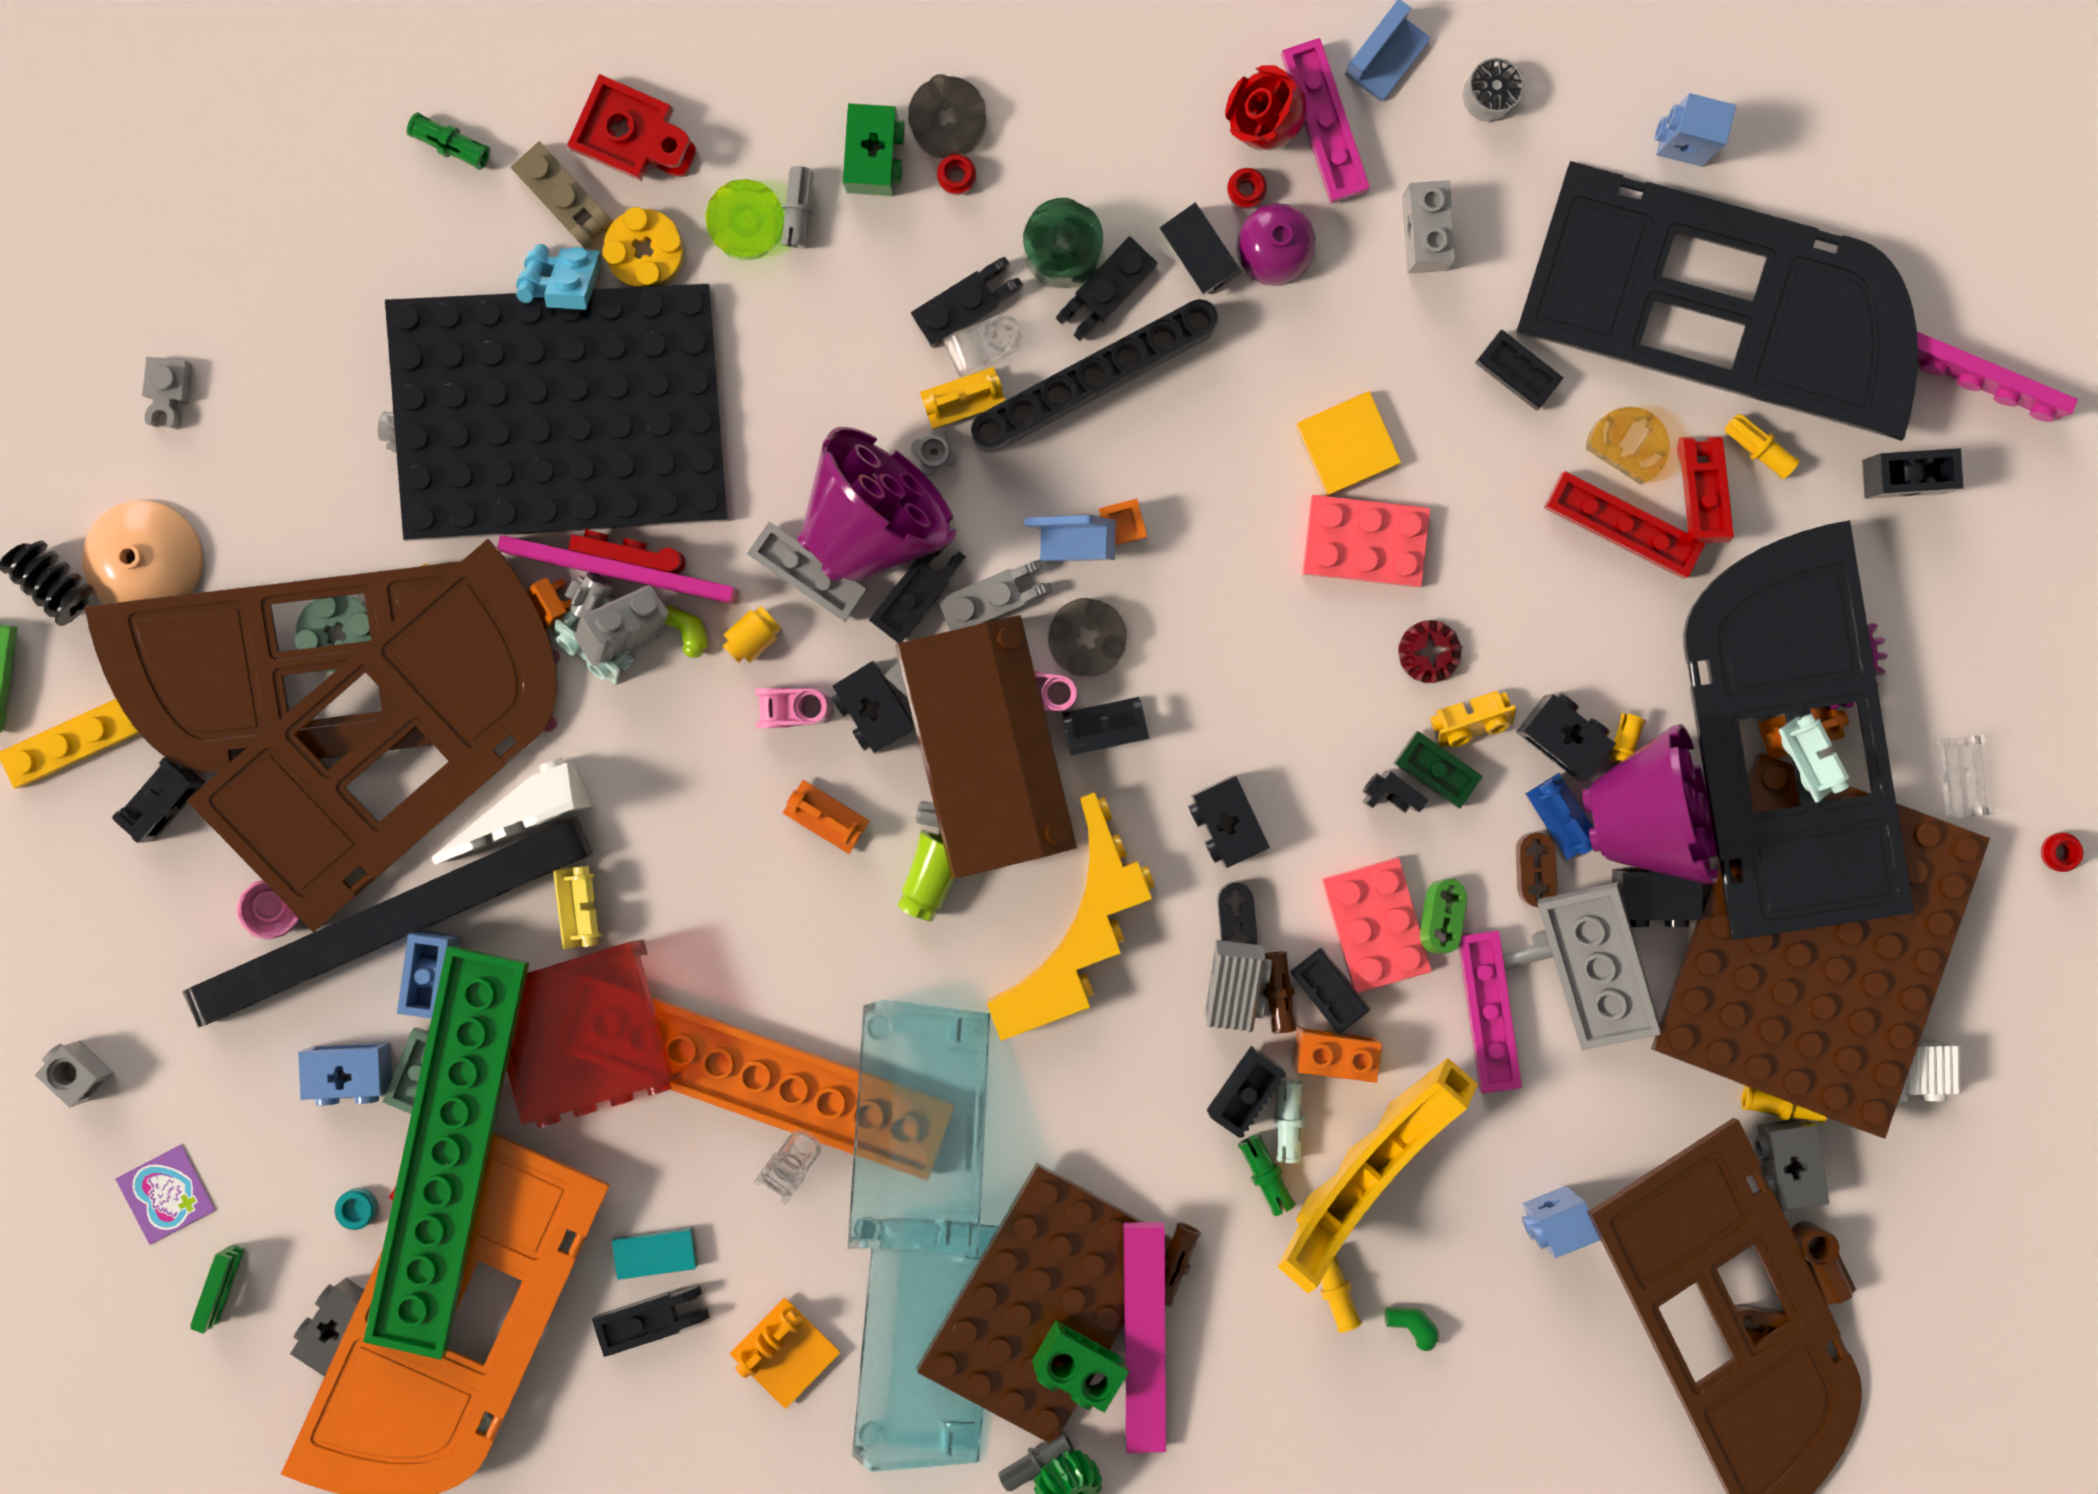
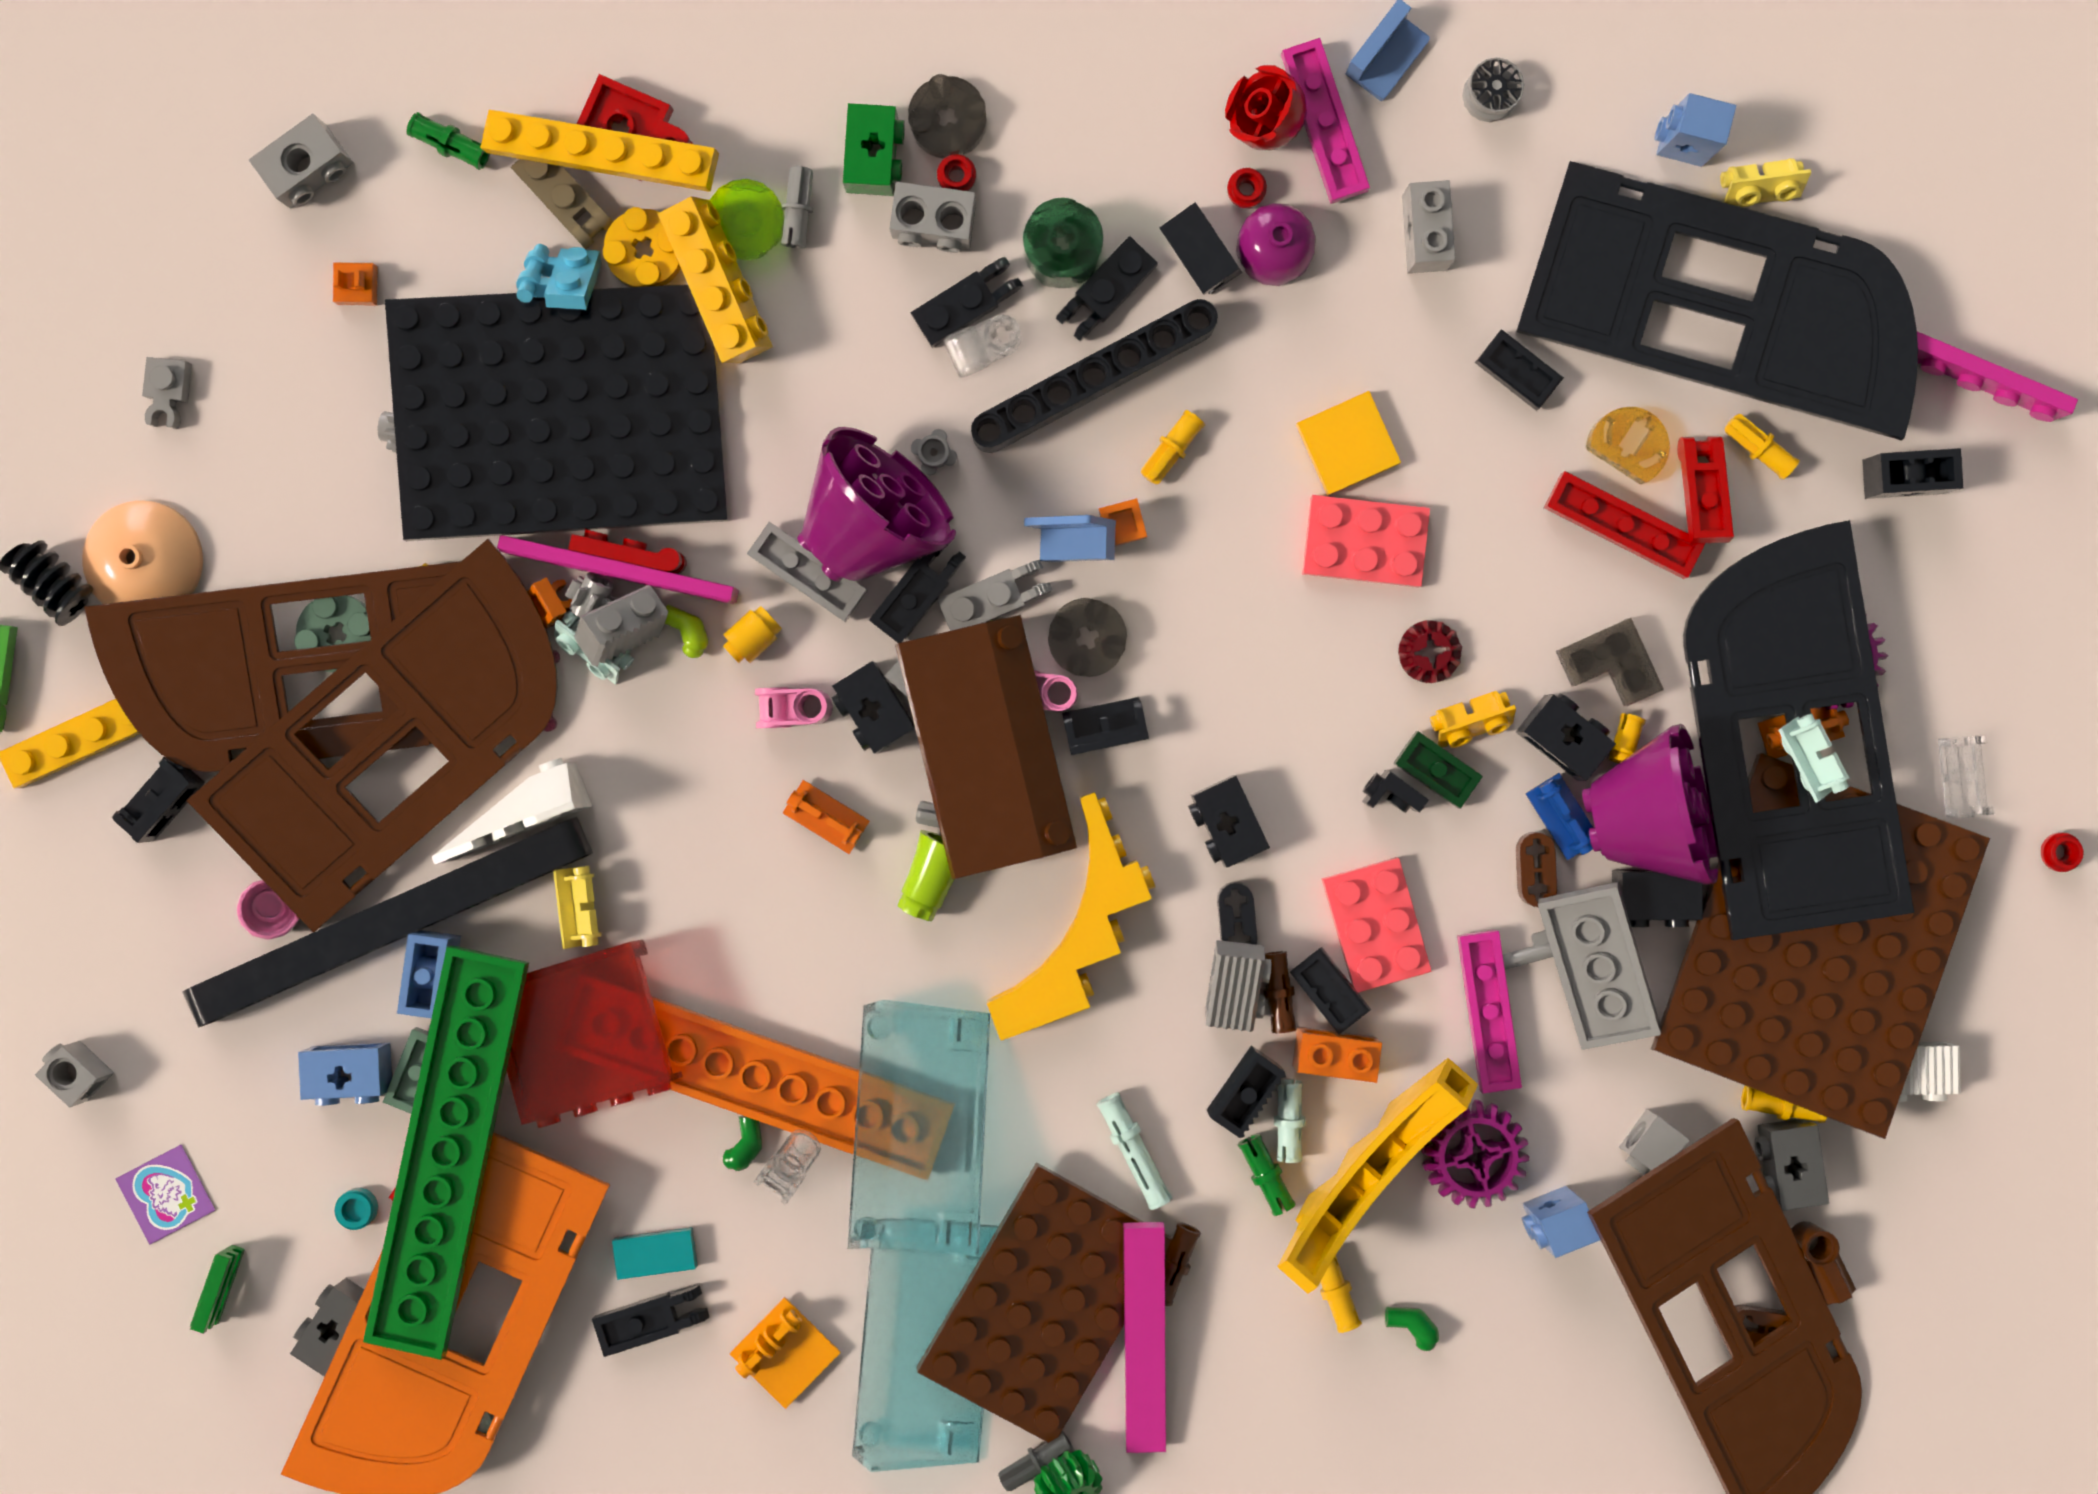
(280, 160): none -> light grey brick
(355, 283): none -> orange tile
(600, 150): none -> yellow plate
(715, 280): none -> yellow brick
(747, 1148): none -> green arm
(936, 205): none -> light grey brick
(962, 397): yellow hinge -> none
(1085, 1359): green brick -> none
(1127, 1136): none -> light aqua pin
(1172, 447): none -> yellow axle
(1443, 916): bright green beam -> none
(1490, 1151): none -> magenta gear
(1614, 651): none -> clear smoke plate
(1652, 1142): none -> light grey brick
(1781, 182): none -> light yellow hinge

